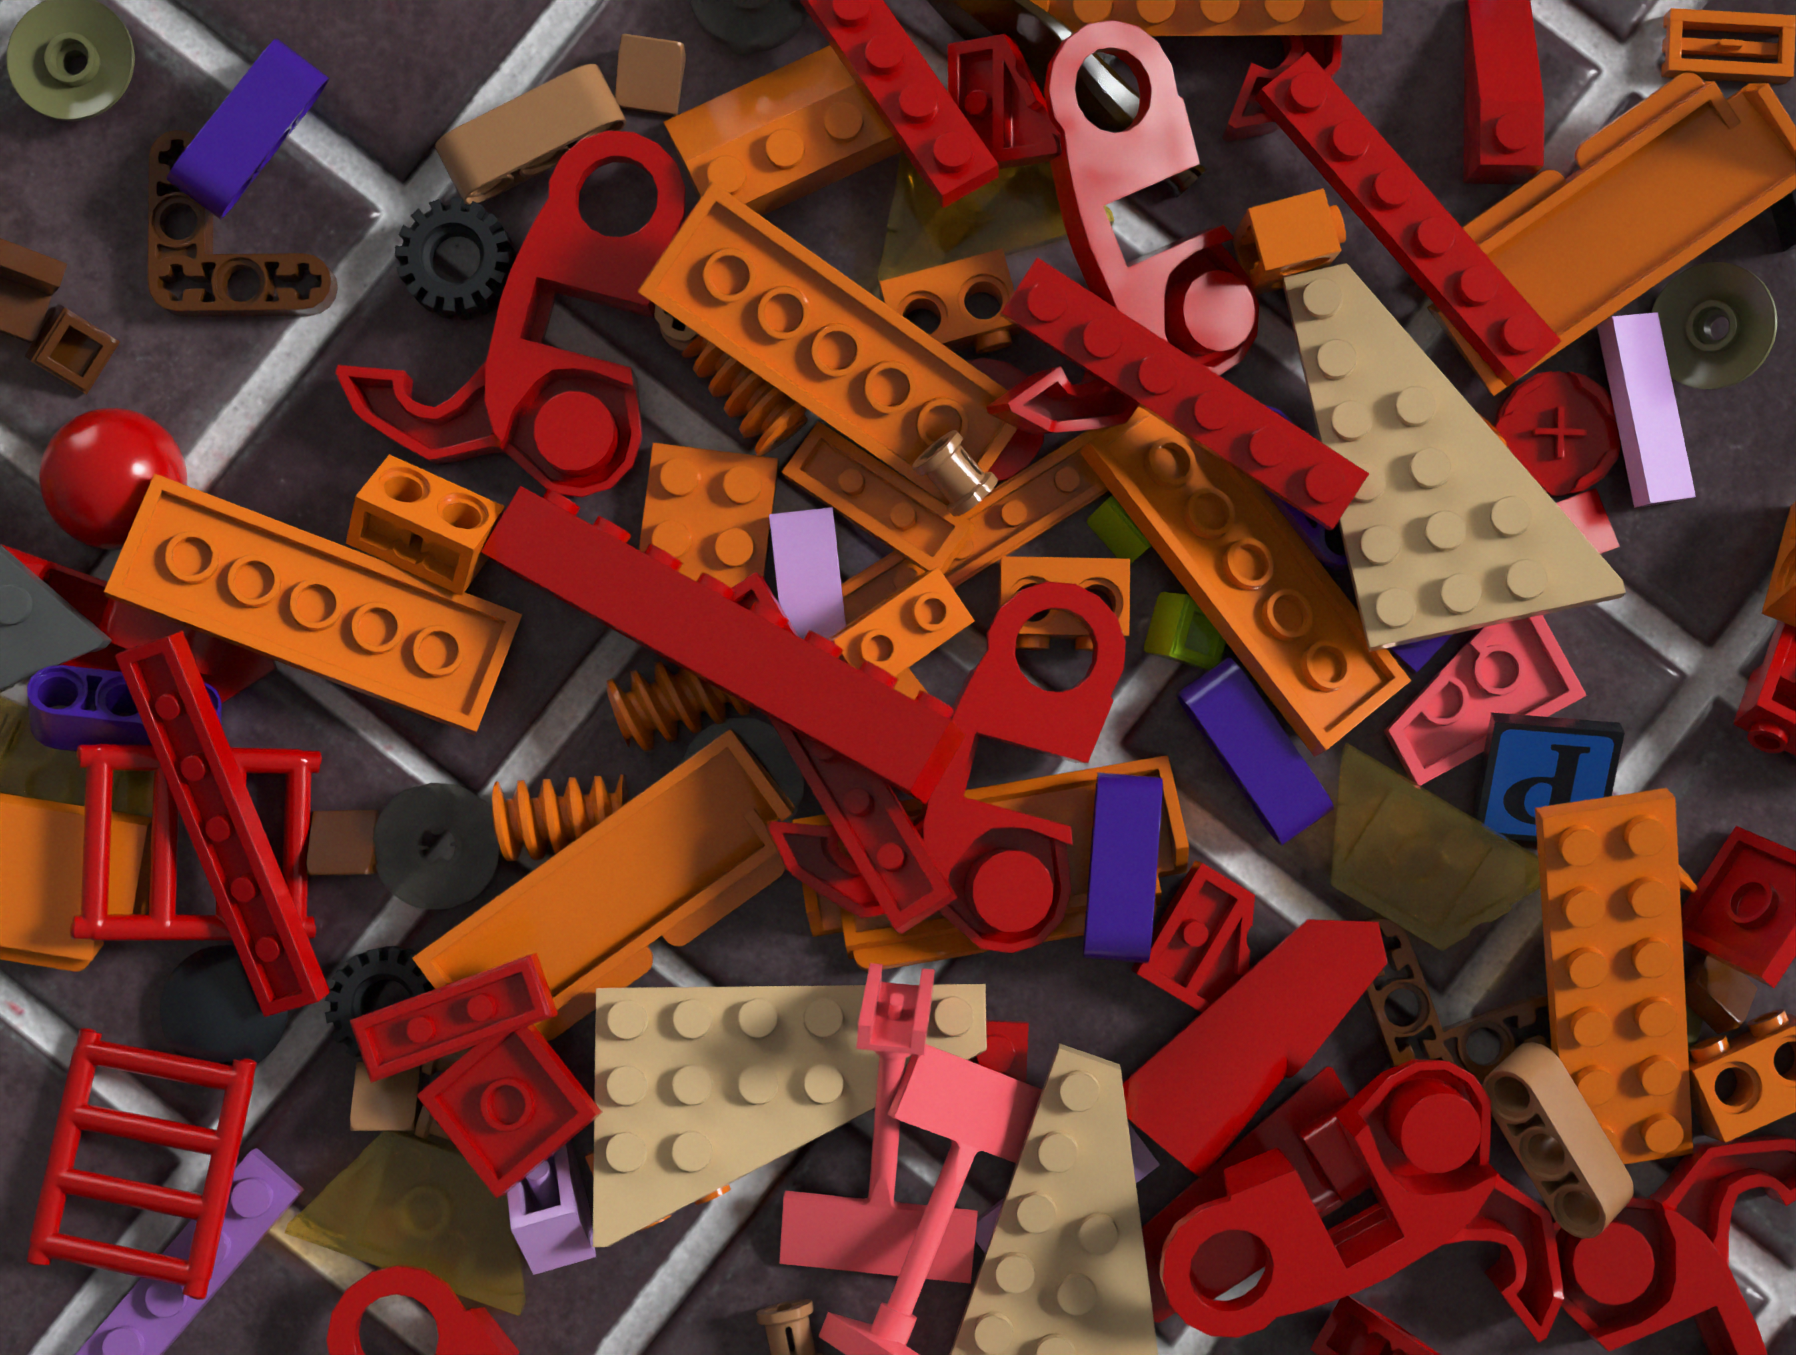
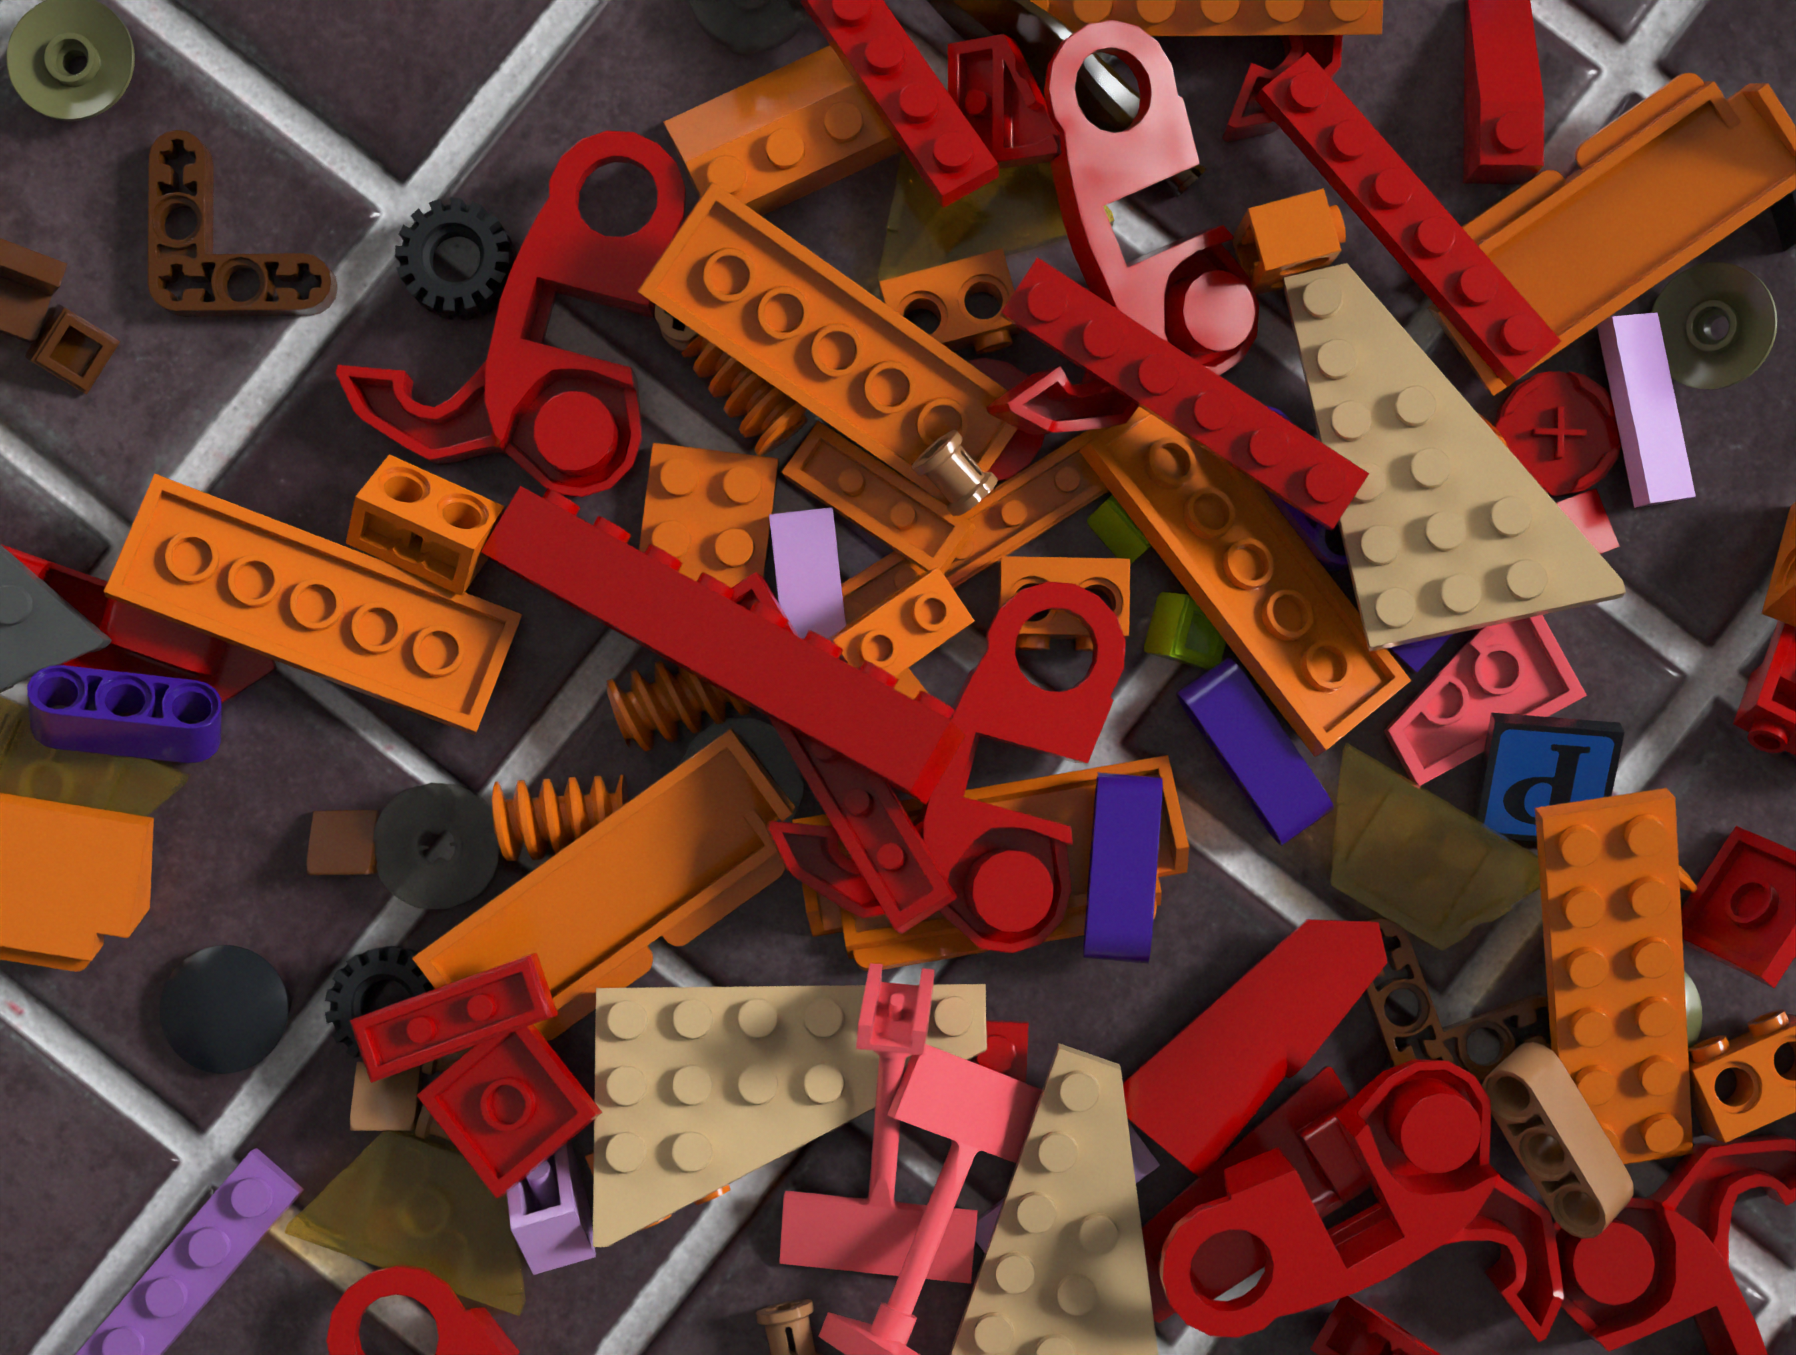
(101, 471): red piece -> none
(162, 921): red bar -> none
(205, 1208): red bar -> none
(223, 823): red plate -> none
(247, 129): dark purple beam -> none
(528, 133): medium nougat beam -> none
(650, 74): medium nougat slope -> none
(1201, 938): red wing -> none
(1674, 46): orange tile -> none
(1718, 993): reddish brown slope -> none

